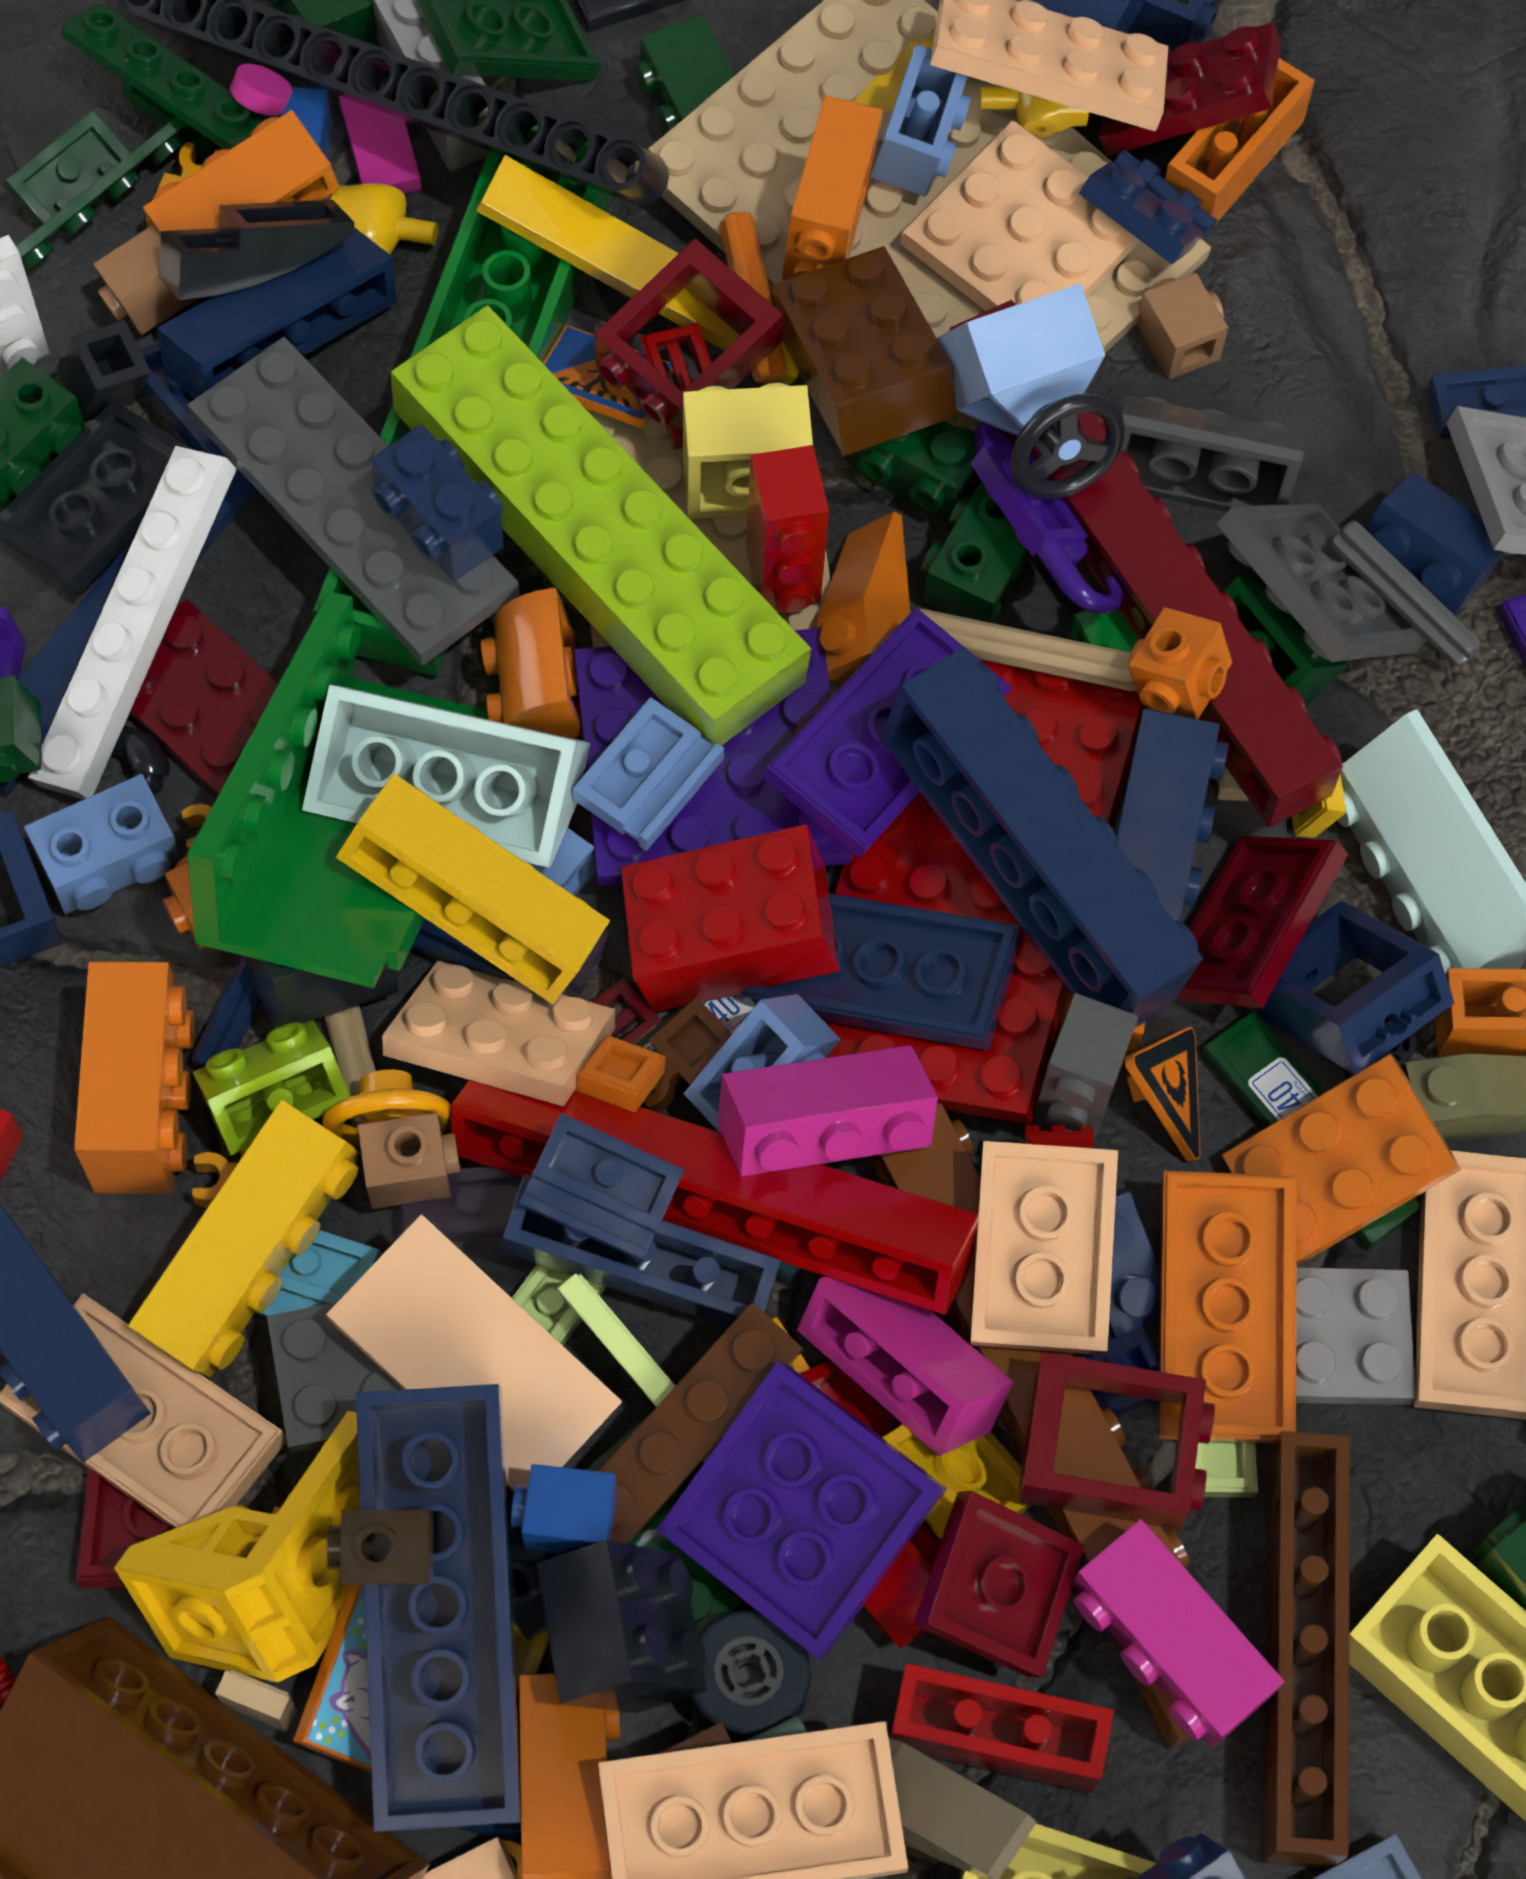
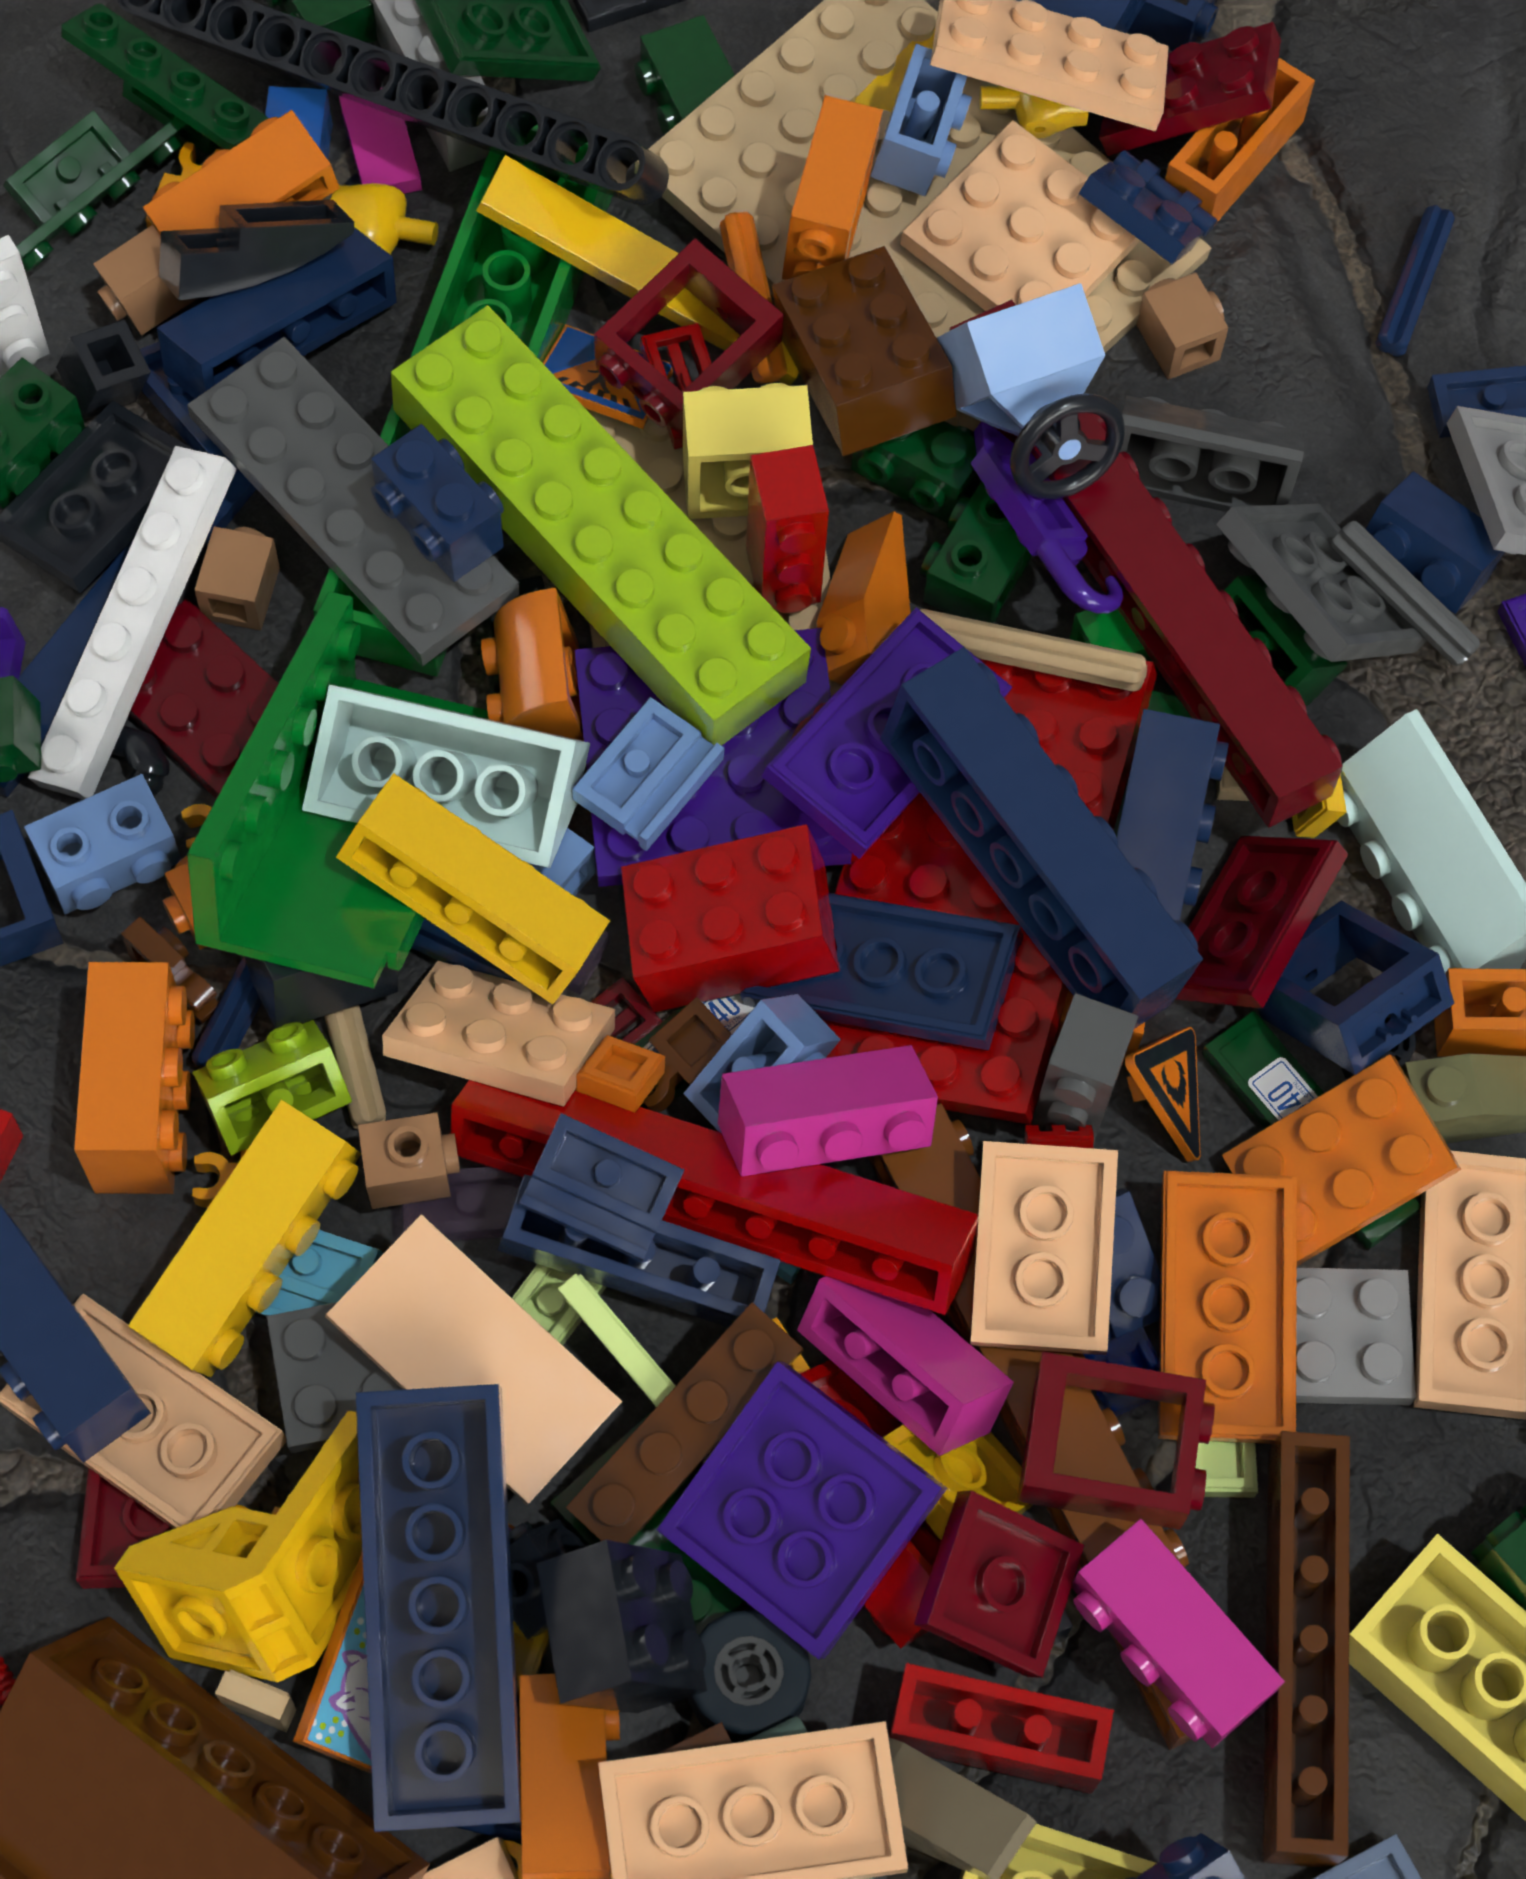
(163, 946): none -> reddish brown plate
(237, 577): none -> medium nougat brick
(260, 90): dark pink tile -> none
(381, 1098): light orange piece -> none
(382, 1547): dark brown brick -> none
(564, 1508): blue brick -> none
(1180, 664): orange brick -> none
(1415, 280): none -> dark blue axle

